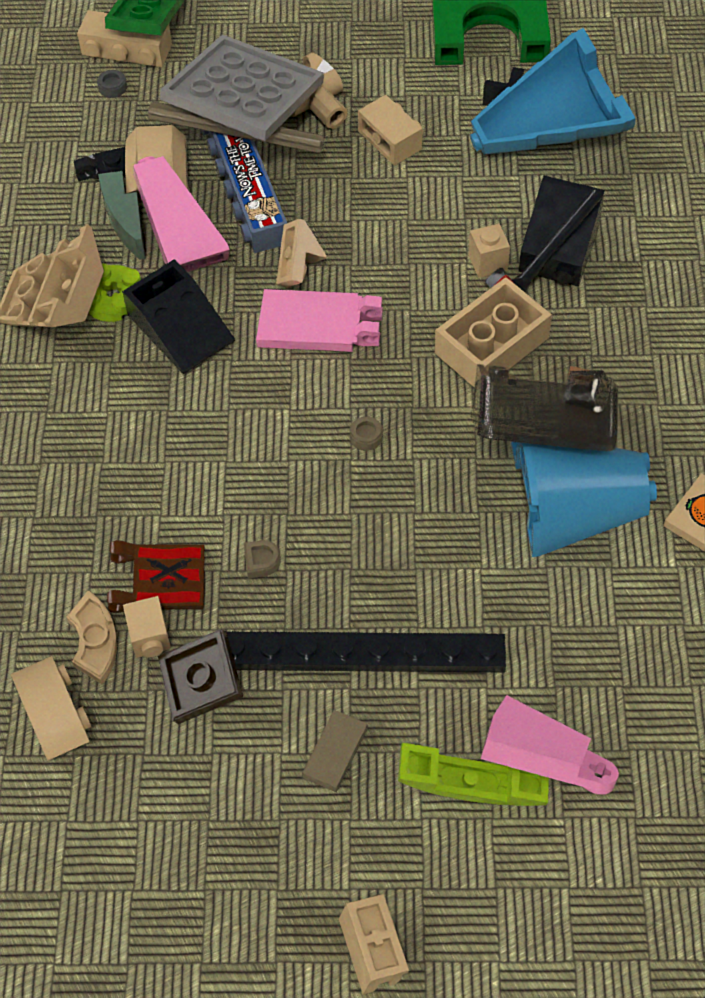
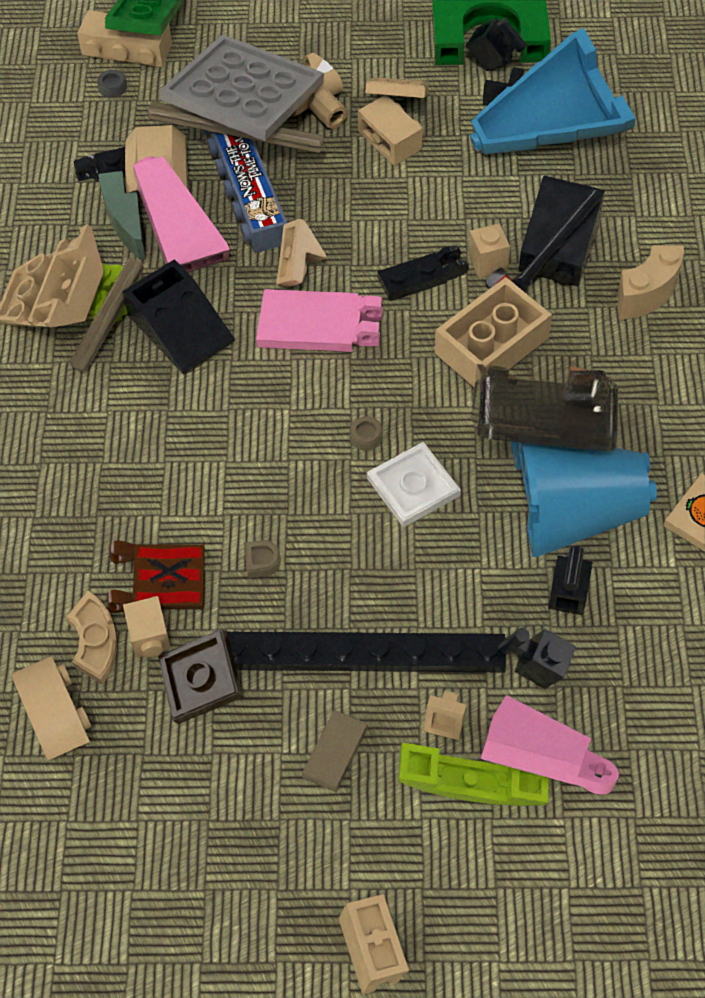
(106, 316): none -> dark tan axle
(397, 87): none -> tan tile
(413, 484): none -> white tile
(422, 273): none -> black hinge
(445, 715): none -> tan tile
(494, 43): none -> black brick
(542, 657): none -> black brick
(570, 582): none -> black brick
(651, 283): none -> tan brick

